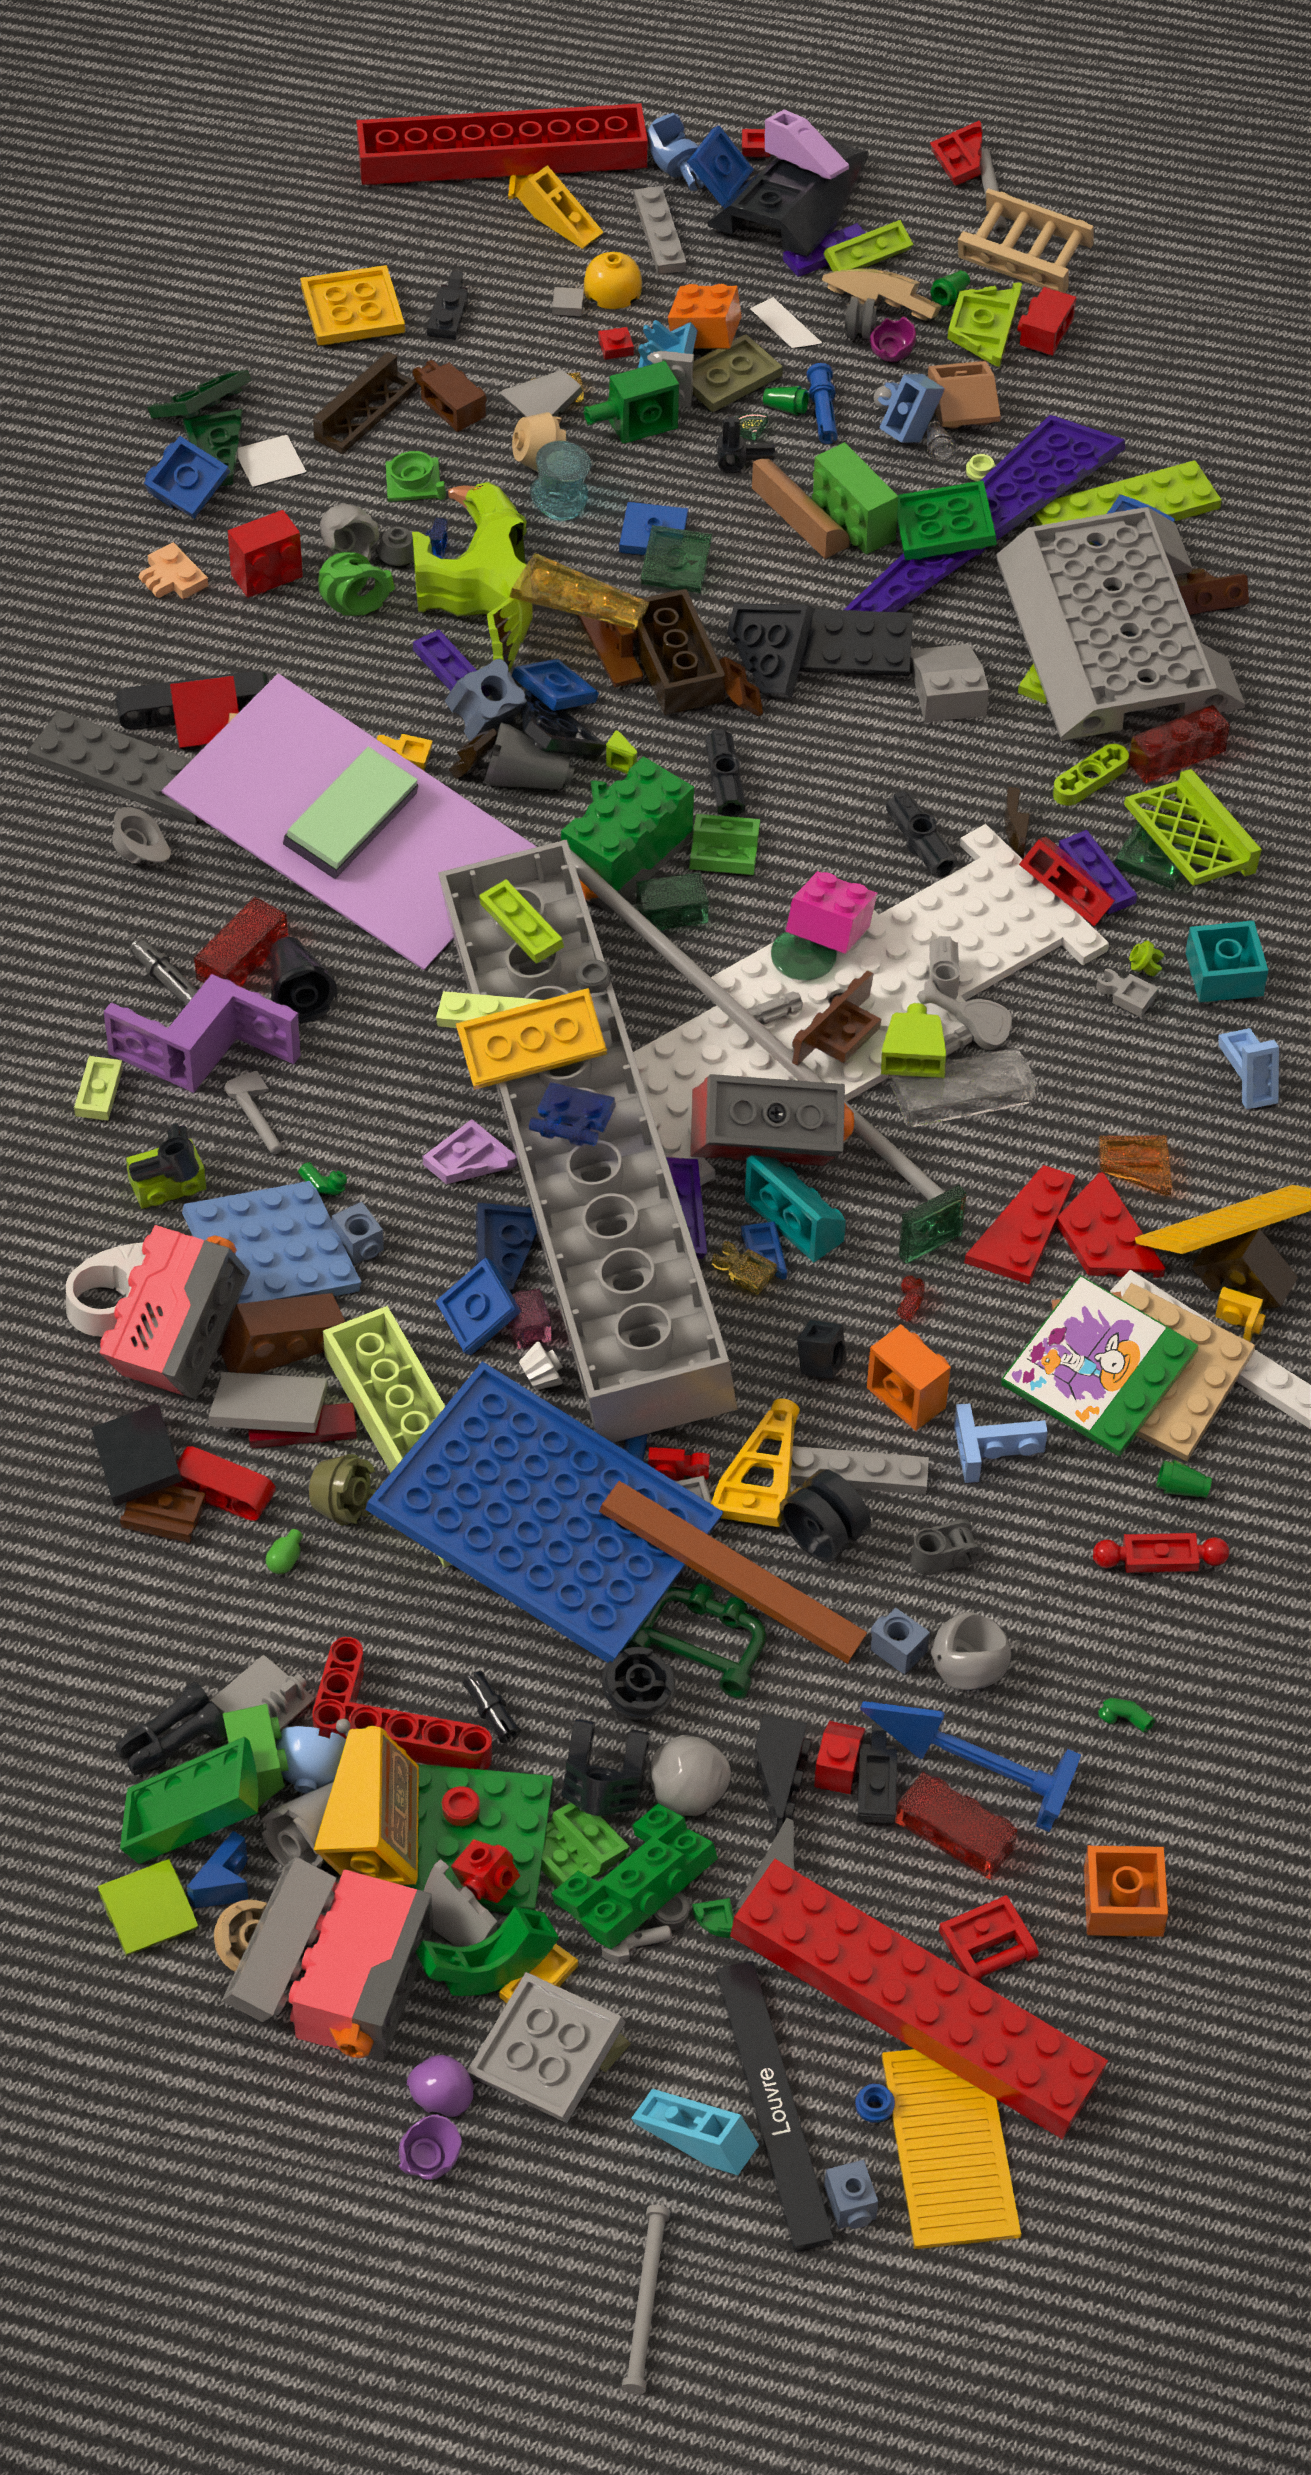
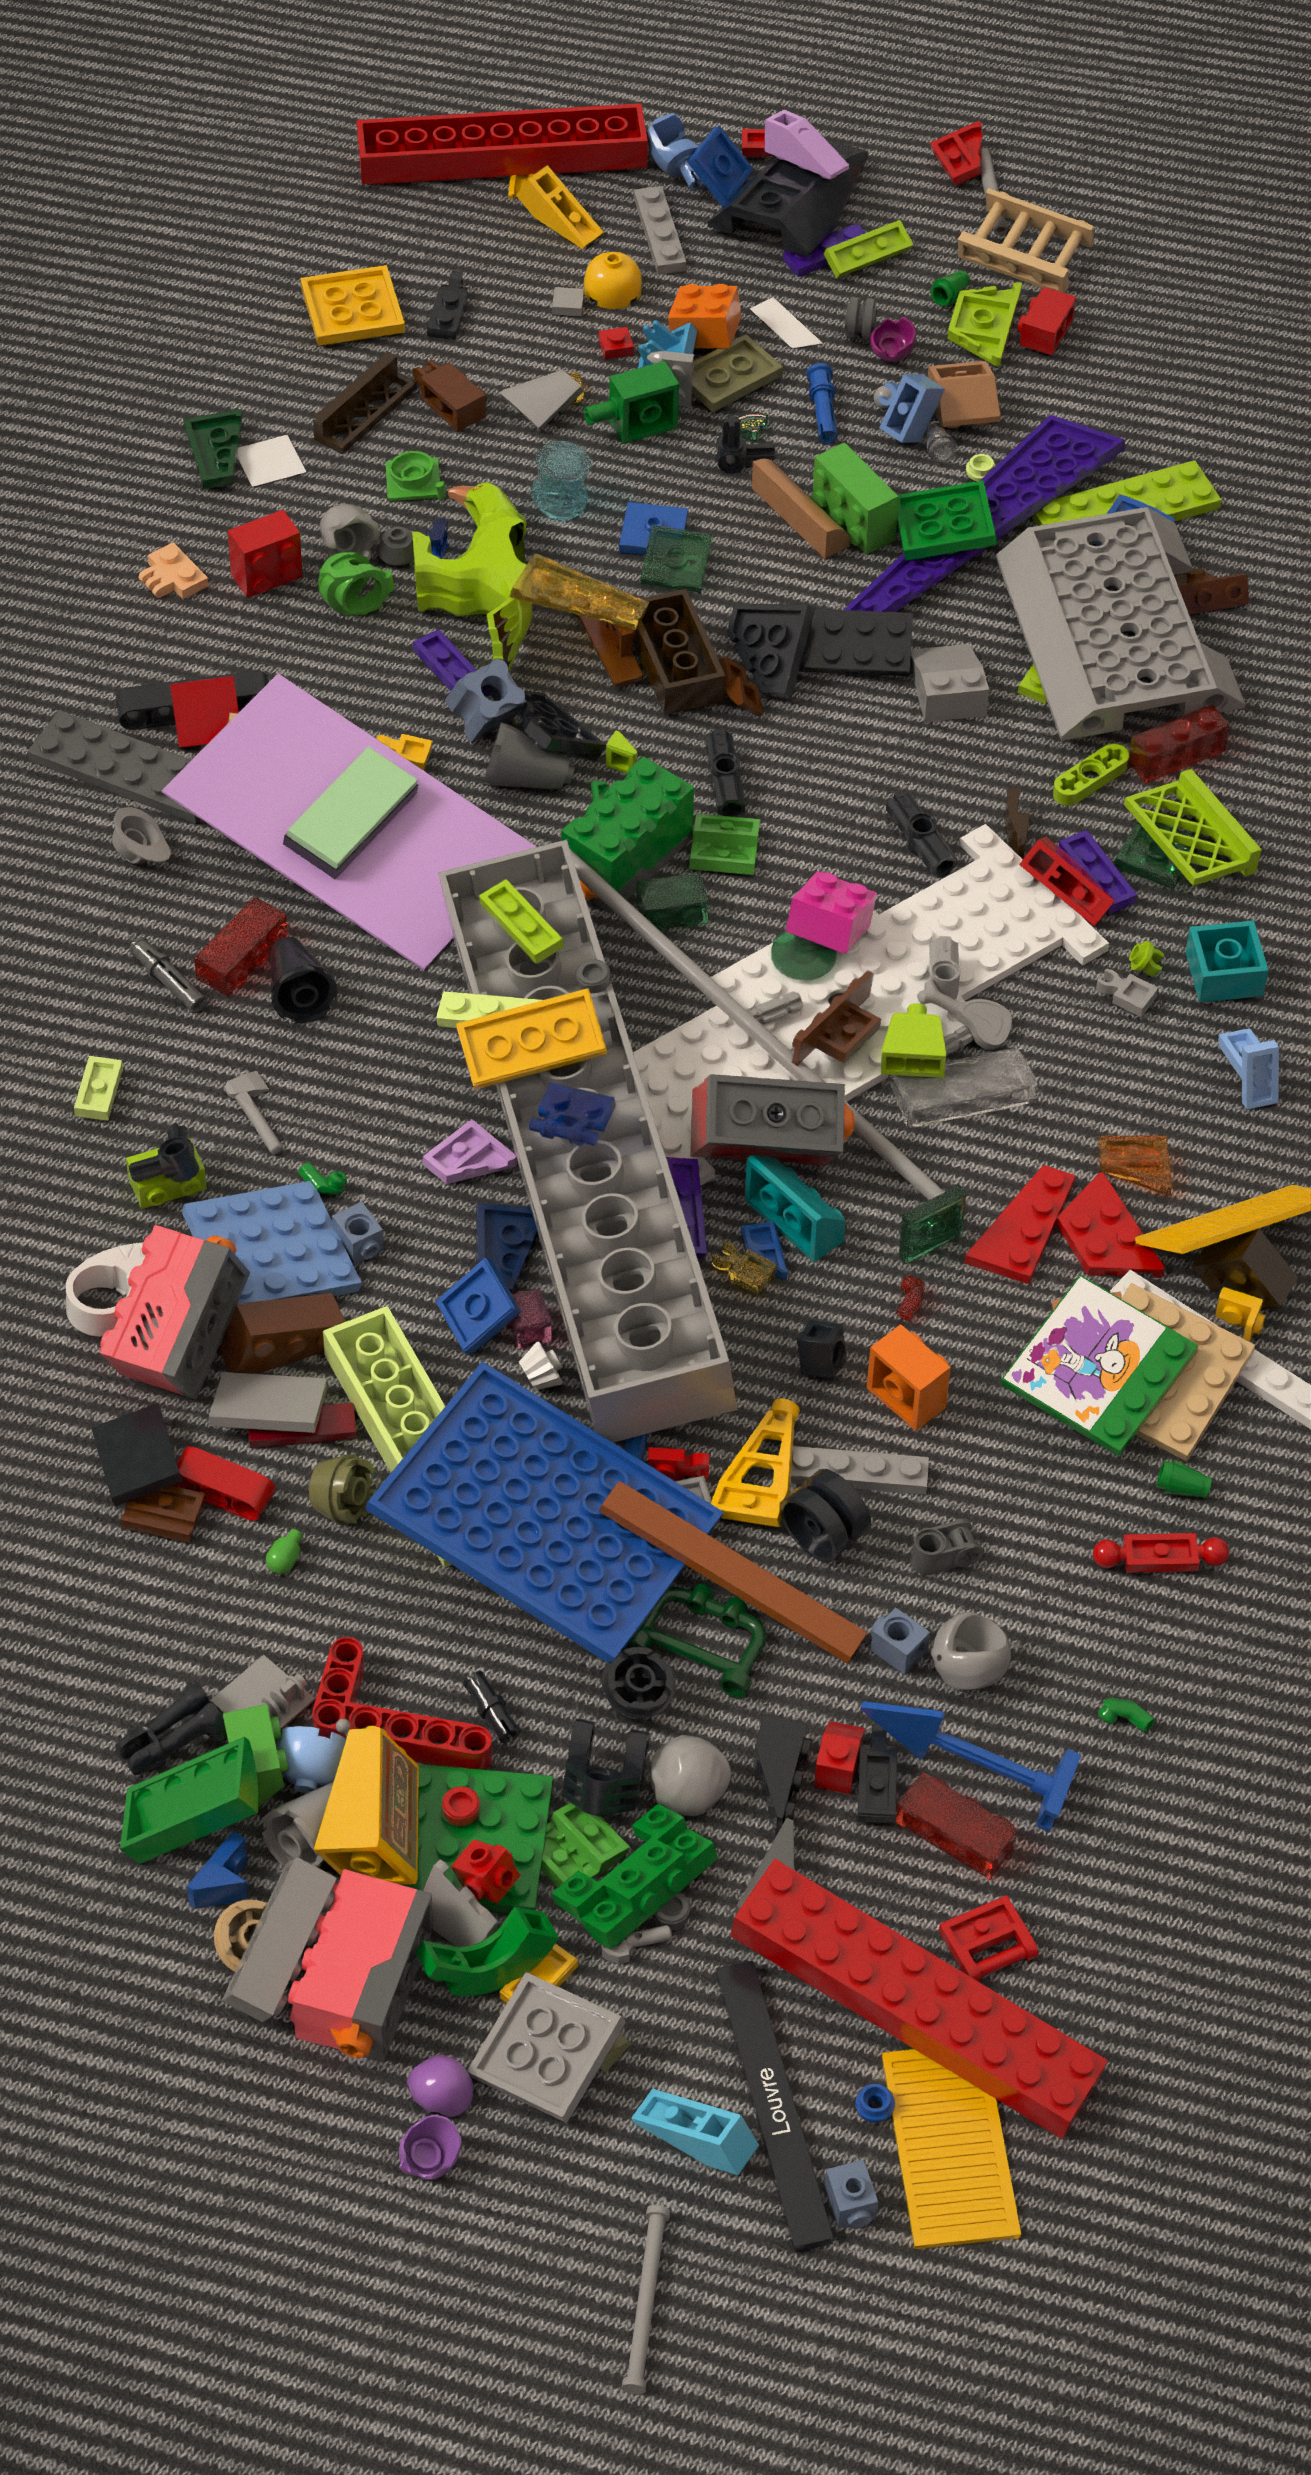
(147, 1907): lime slope -> none
(185, 477): blue plate -> none
(202, 1033): medium lavender bracket -> none
(206, 395): dark green wing -> none
(473, 752): dark brown slope -> none
(532, 434): tan cone -> none
(555, 684): blue tile -> none
(715, 1917): green tile -> none
(787, 399): green cone -> none
(877, 283): tan slope -> none
(994, 1440): light blue bracket -> none
(1125, 1891): orange brick -> none

